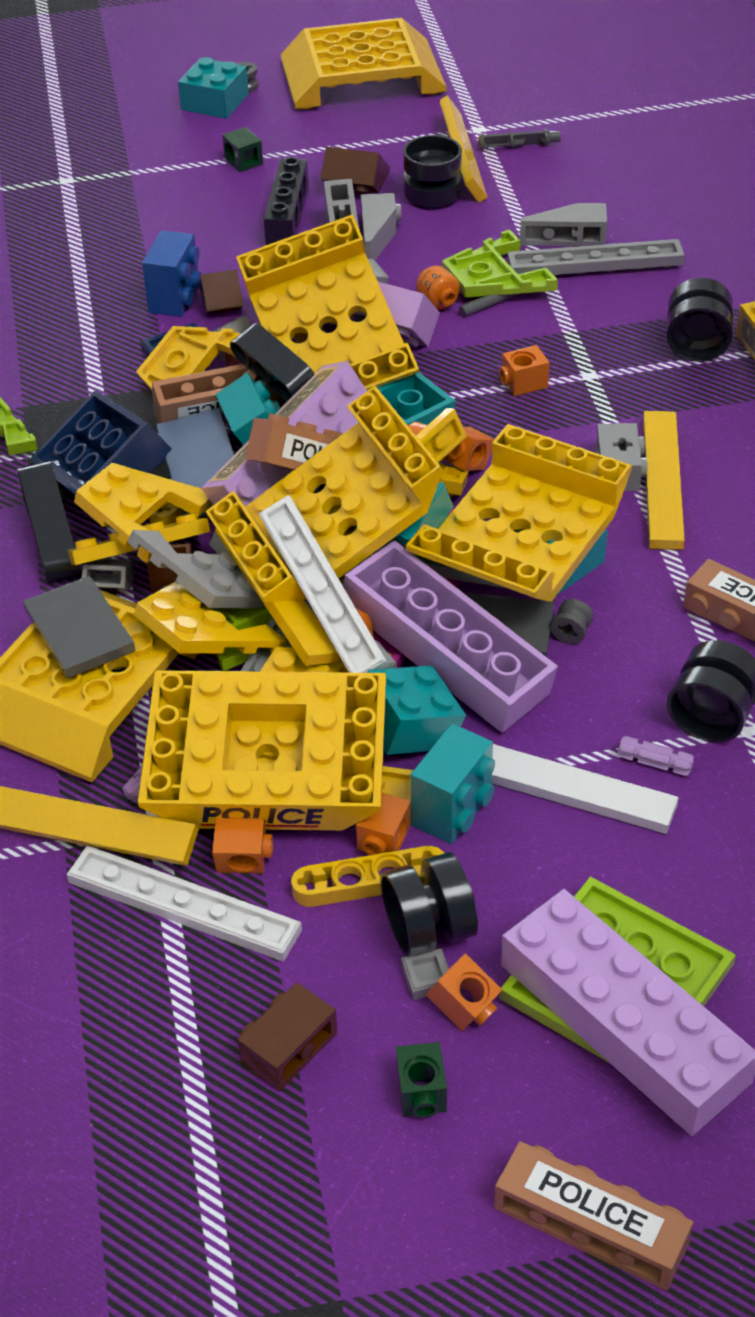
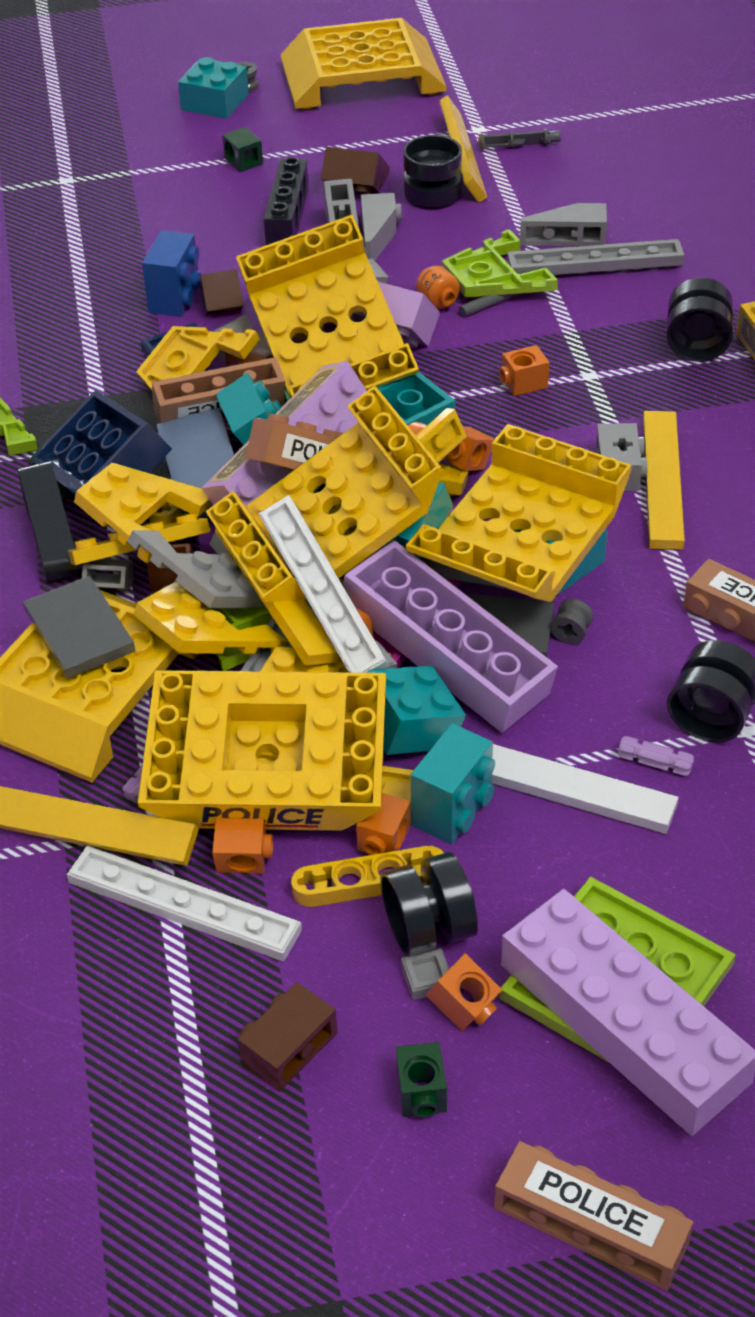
(271, 361): black beam -> none

